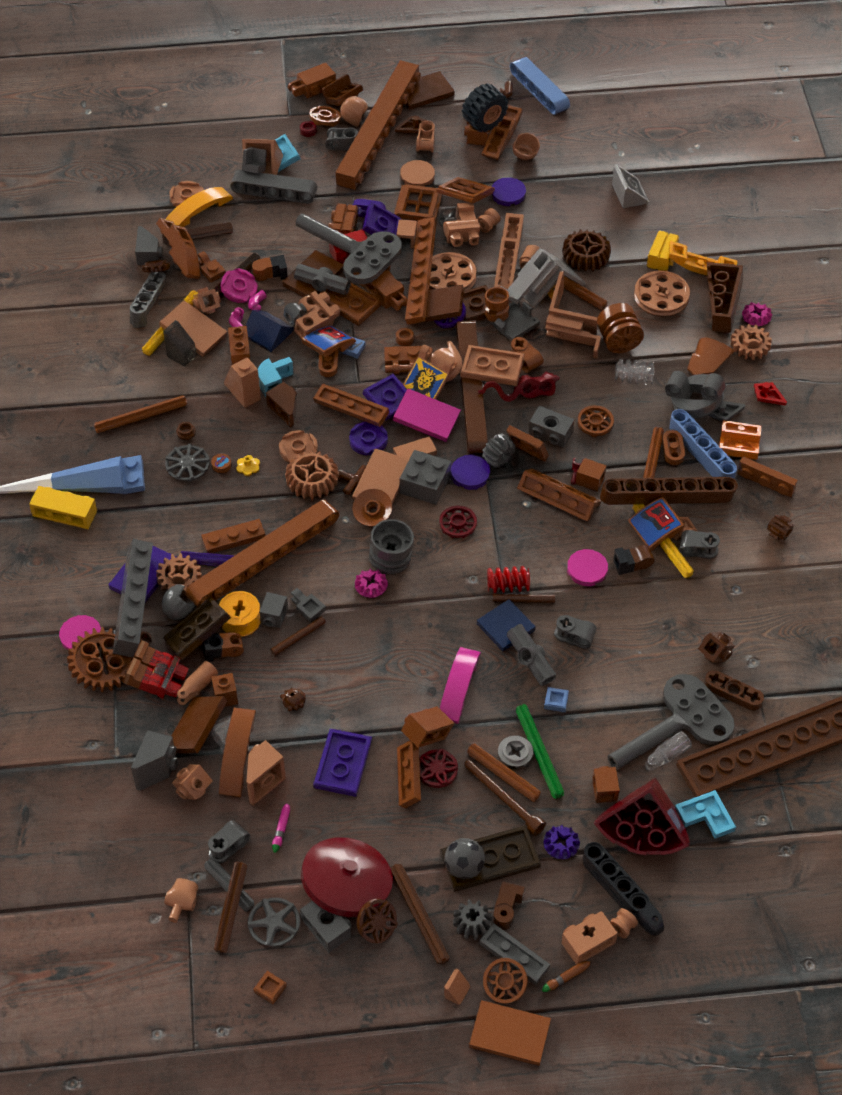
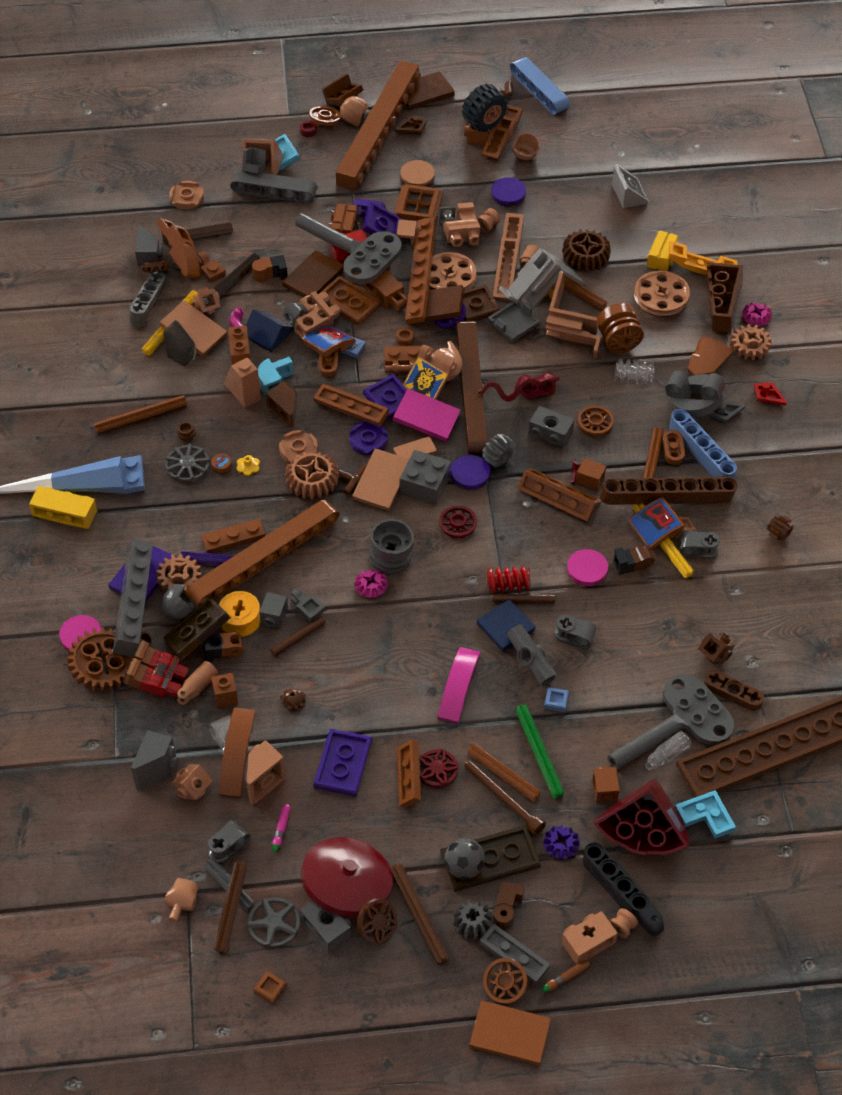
(197, 203): light orange slope -> none
(197, 723): reddish brown tile -> none
(238, 285): dark pink tile -> none
(255, 299): dark pink arm -> none
(312, 80): dark orange brick -> none
(322, 279): dark grey piece -> none
(342, 138): dark grey piece -> none
(372, 499): dark orange dish -> none
(426, 137): nougat piece -> none
(427, 726): dark orange brick -> none
(456, 987): nougat slope -> none
(465, 190): dark orange piece -> none
(492, 365): nougat tile -> none
(496, 304): dark orange wheel -> none
(516, 743): light grey gear -> none
(527, 443): dark orange plate -> none
(532, 356): dark orange piece -> none
(740, 439): orange slope -> none
(767, 477): dark orange plate -> none

